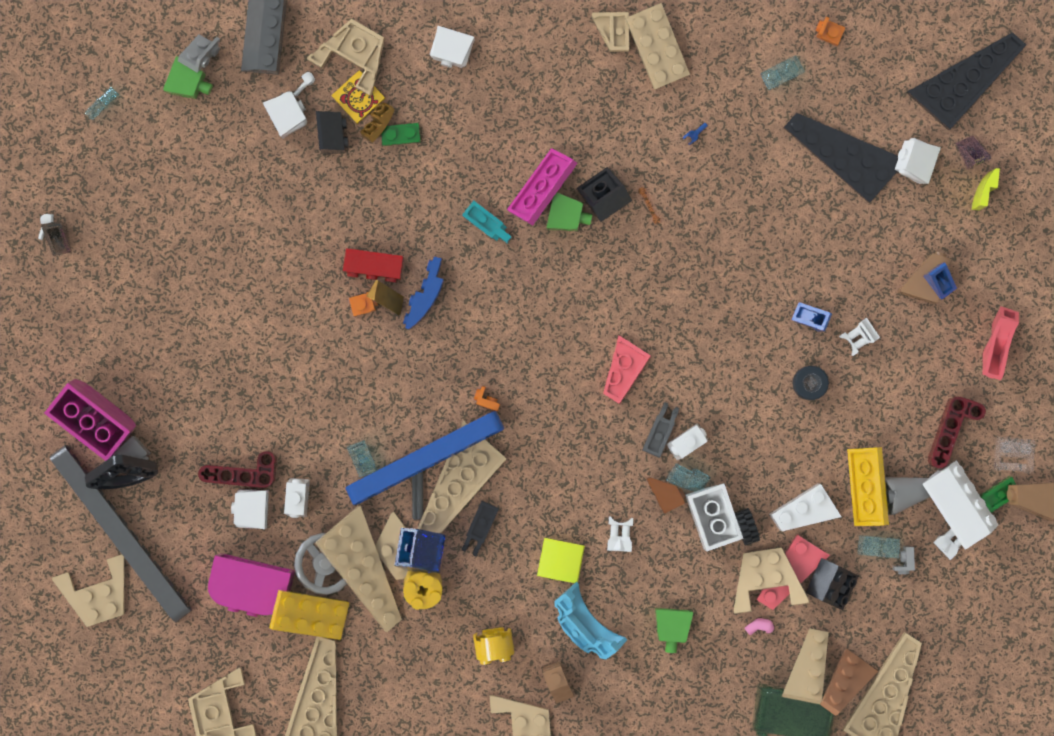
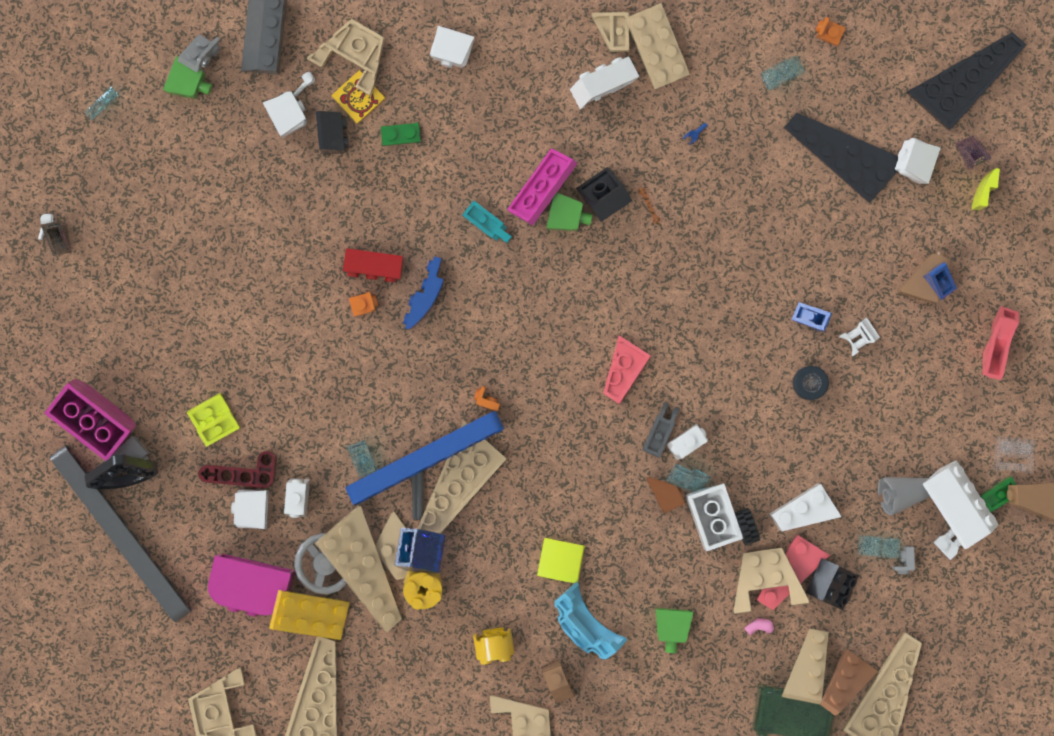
(100, 600): tan wing -> none
(208, 422): none -> neon yellow slope
(381, 118): pearl gold slope -> none
(386, 297): pearl gold slope -> none
(480, 525): black hinge -> none
(603, 81): none -> white wedge
(623, 542): white piece -> none
(868, 486): yellow plate -> none
(951, 434): dark red beam -> none

